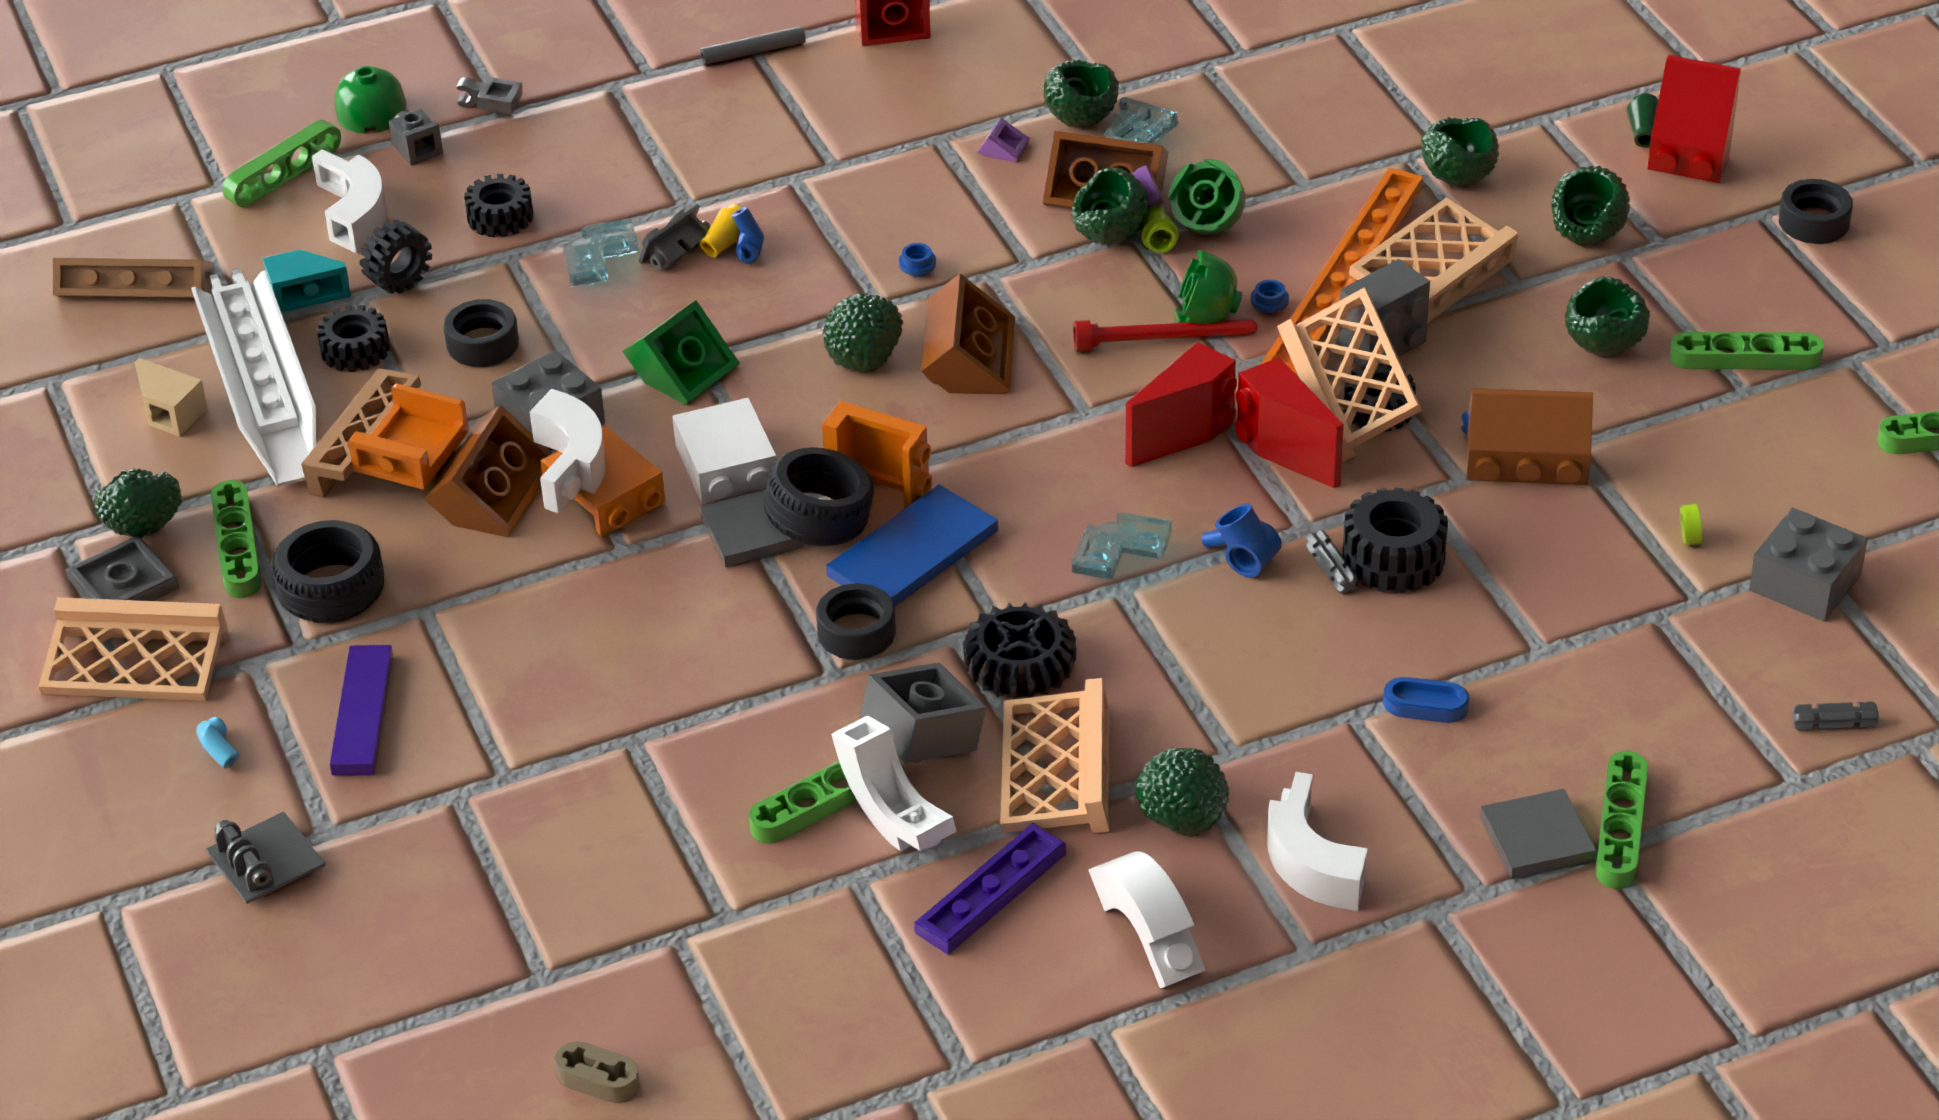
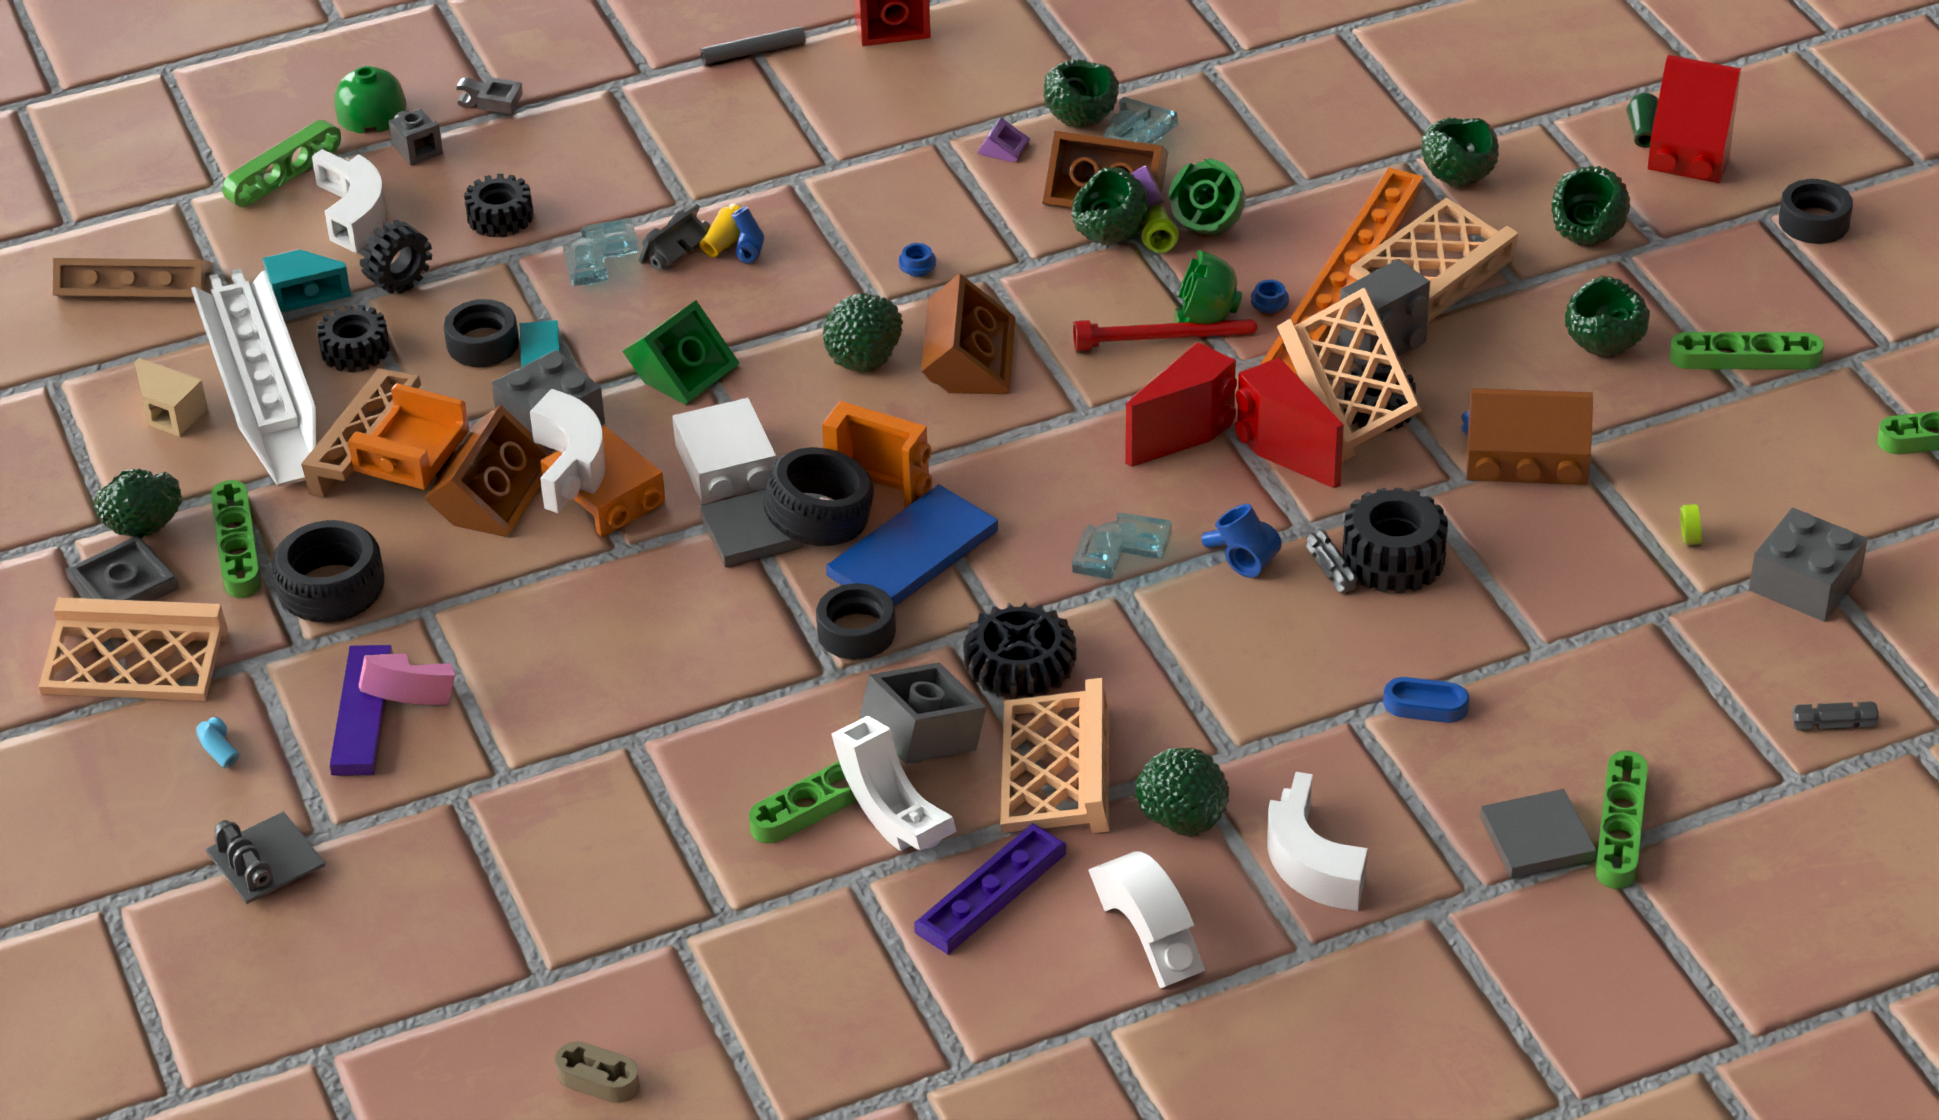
(396, 680): none -> bright pink slope
(538, 340): none -> teal tile

